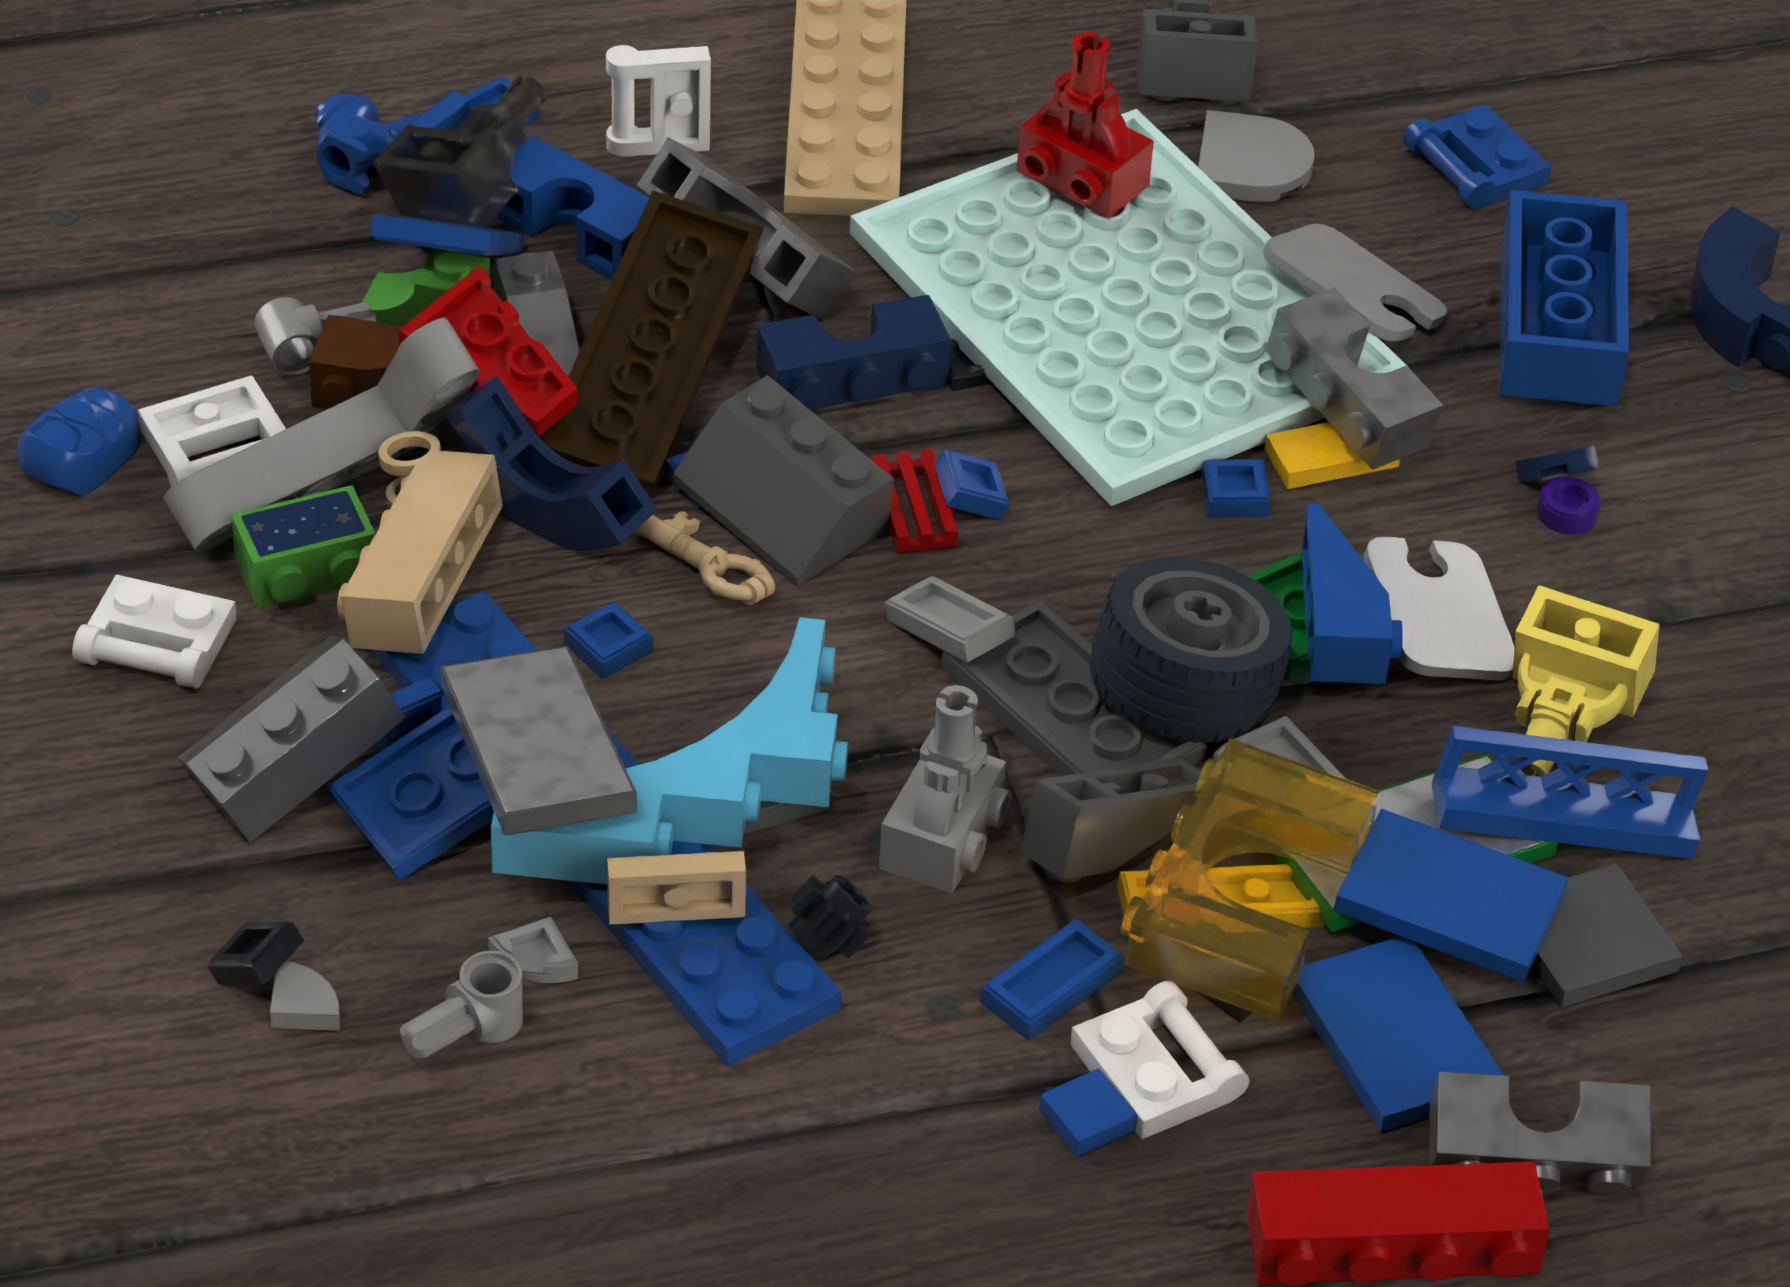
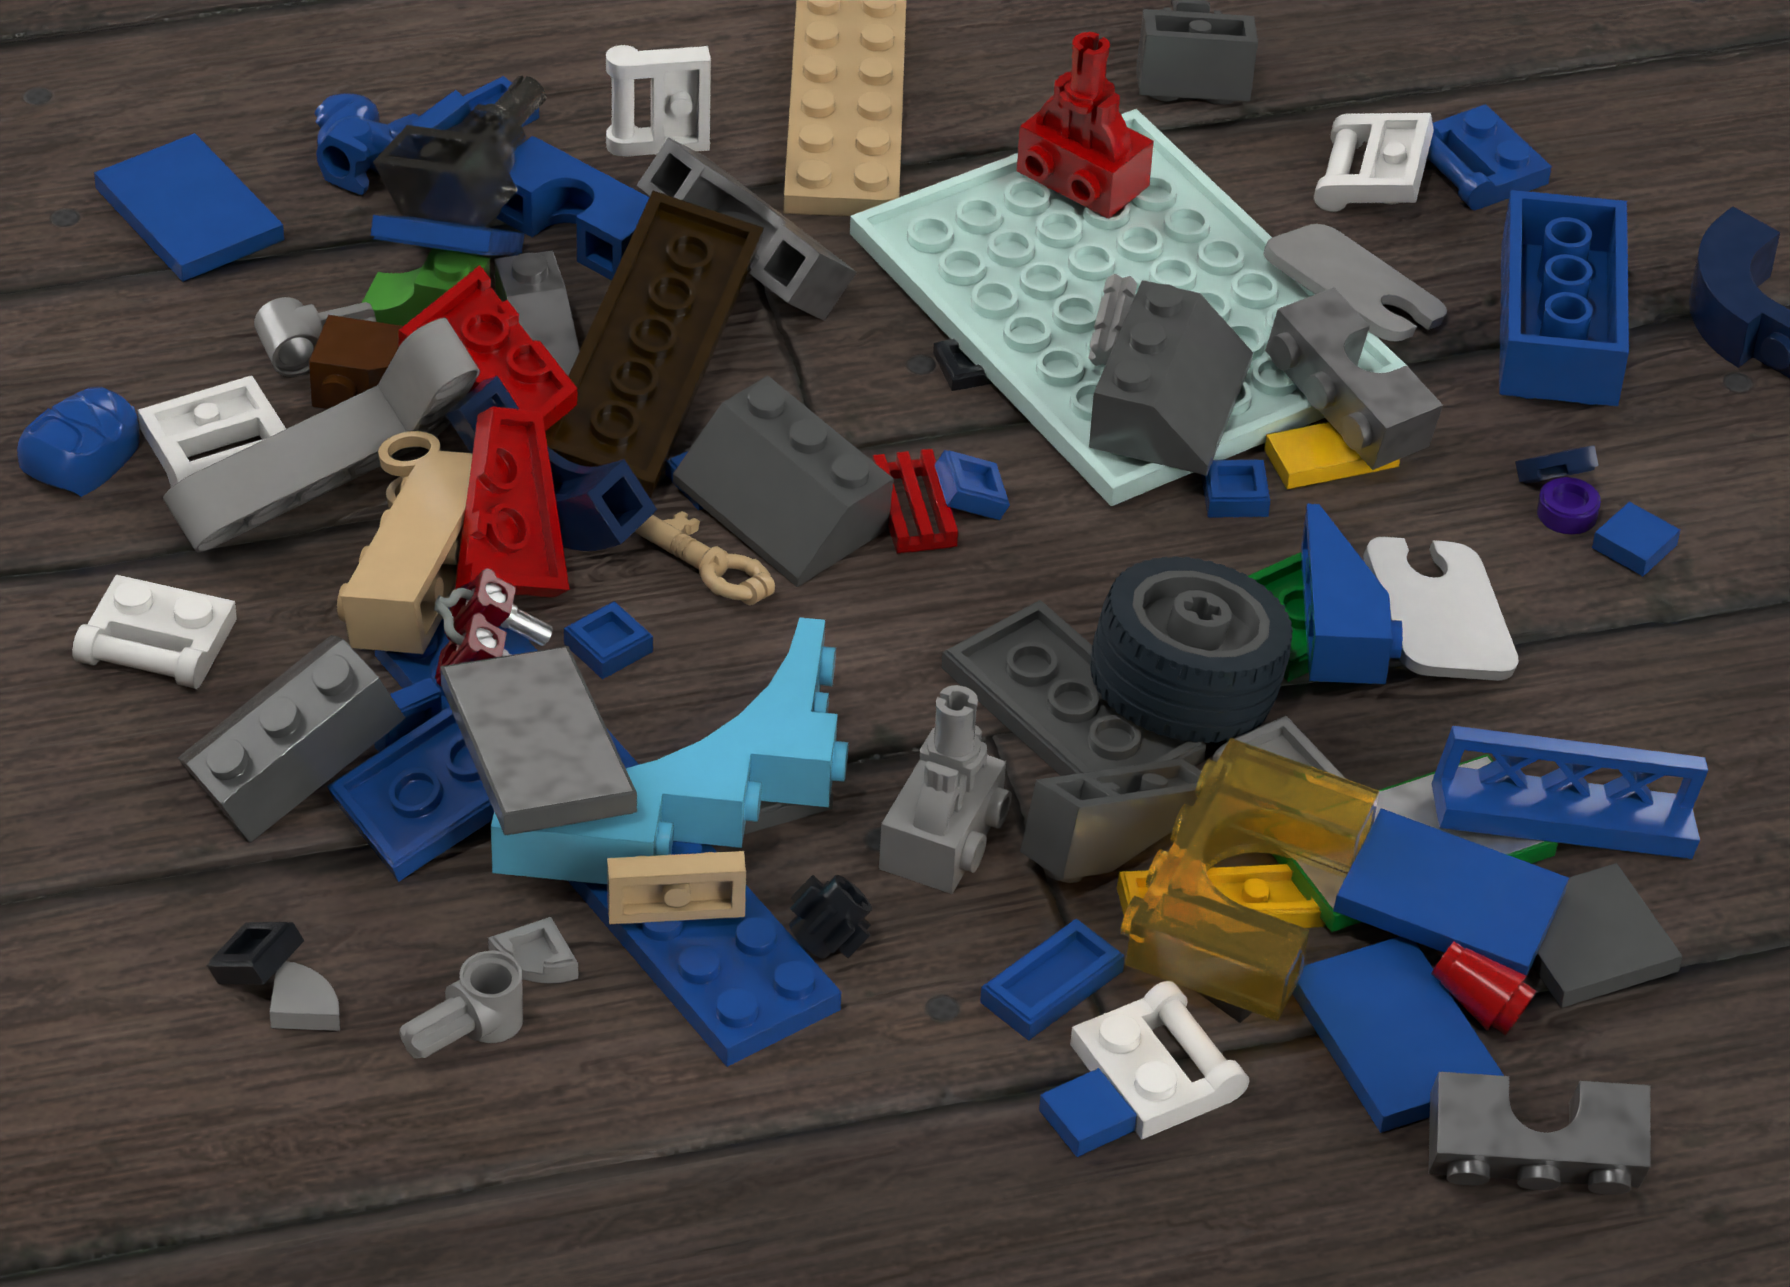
(189, 207): none -> blue tile
(300, 545): bright green brick -> none
(476, 618): none -> dark red piece
(512, 507): none -> red wing
(900, 356): dark blue arch -> none
(950, 618): light grey tile -> none
(1111, 315): none -> light grey axle
(1169, 381): none -> dark grey slope
(1254, 156): light grey tile -> none
(1390, 164): none -> white plate
(1397, 1223): red brick -> none
(1484, 987): none -> red cone
(1578, 666): light yellow brick -> none
(1636, 538): none -> blue tile

